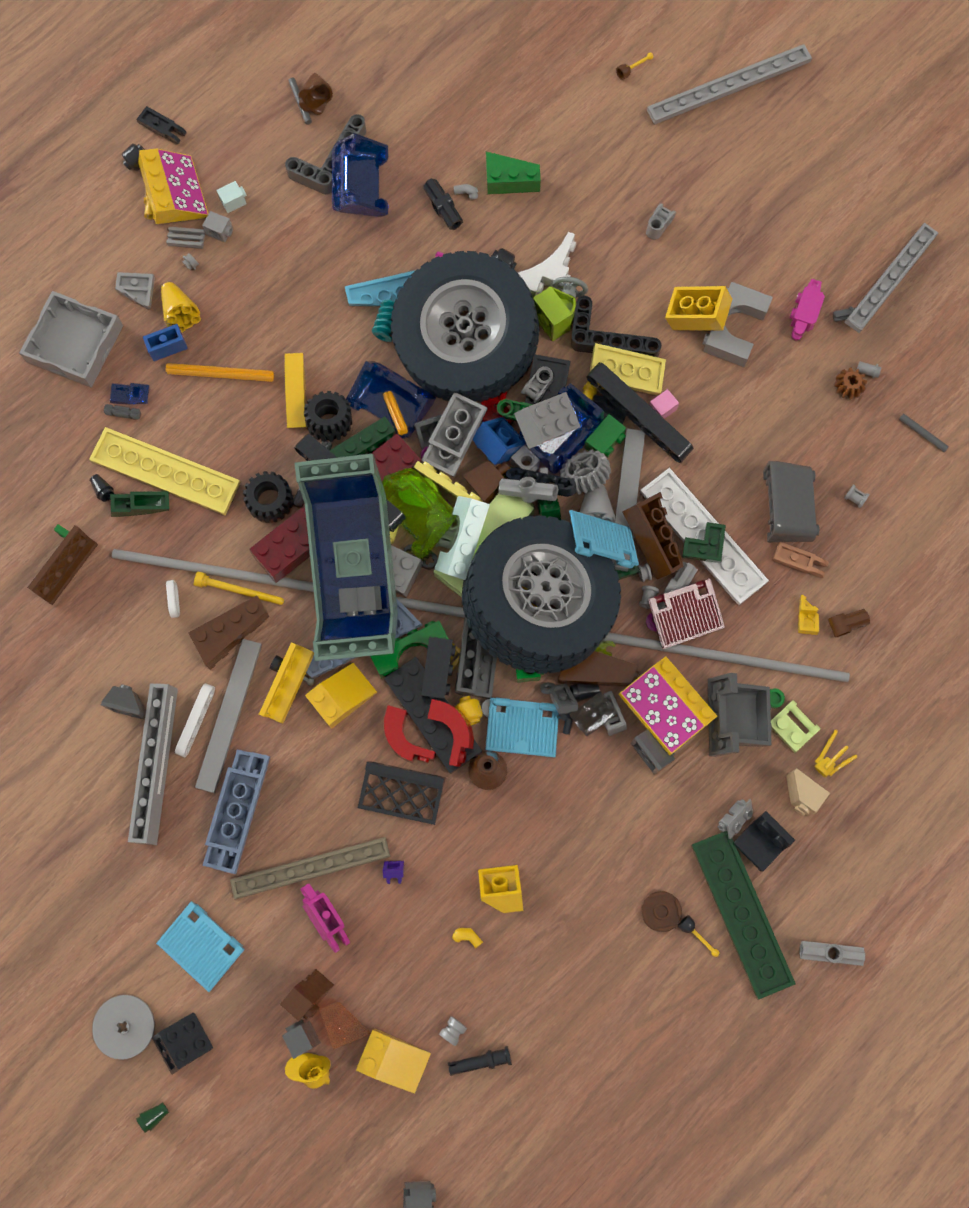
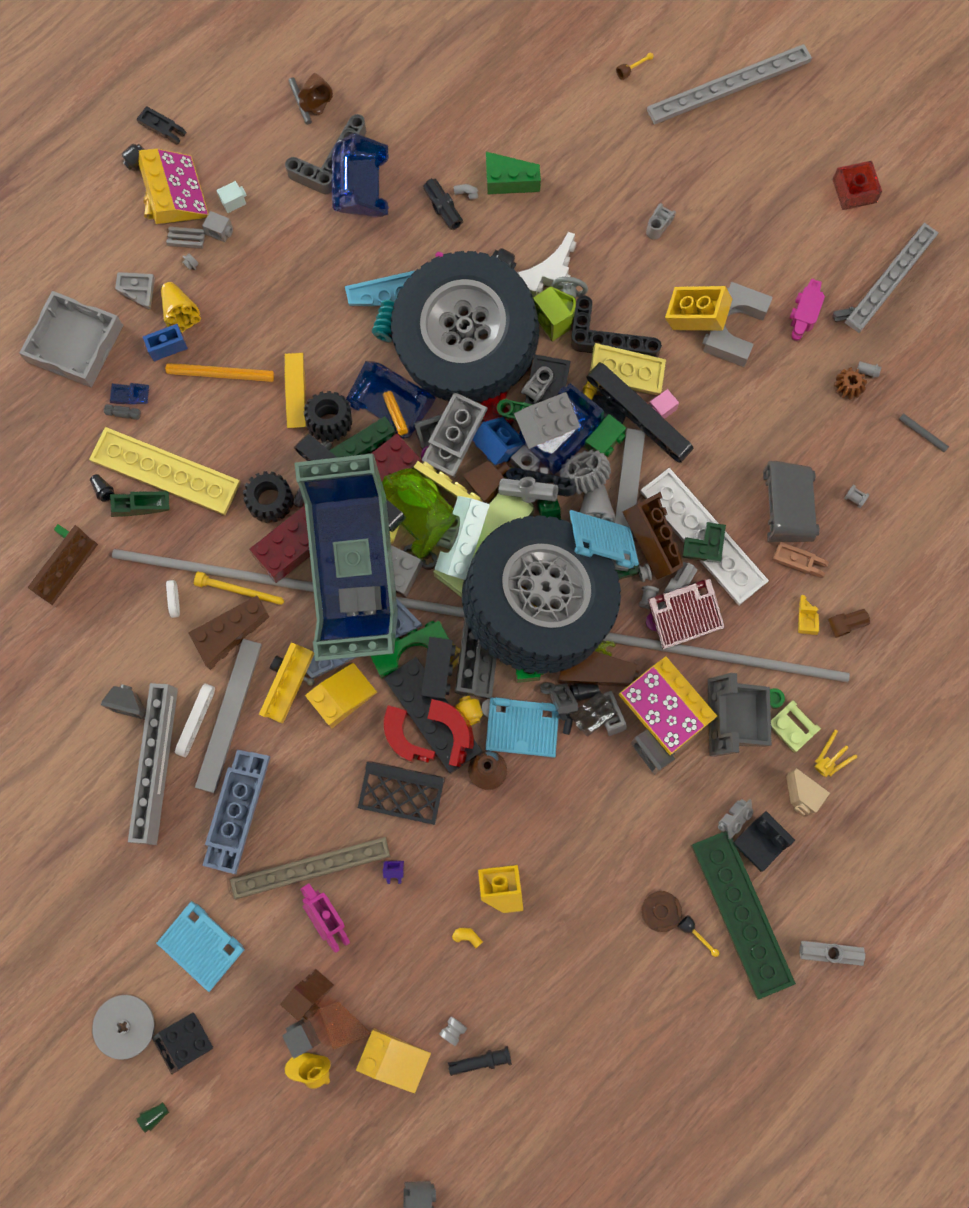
(857, 185): none -> clear red brick

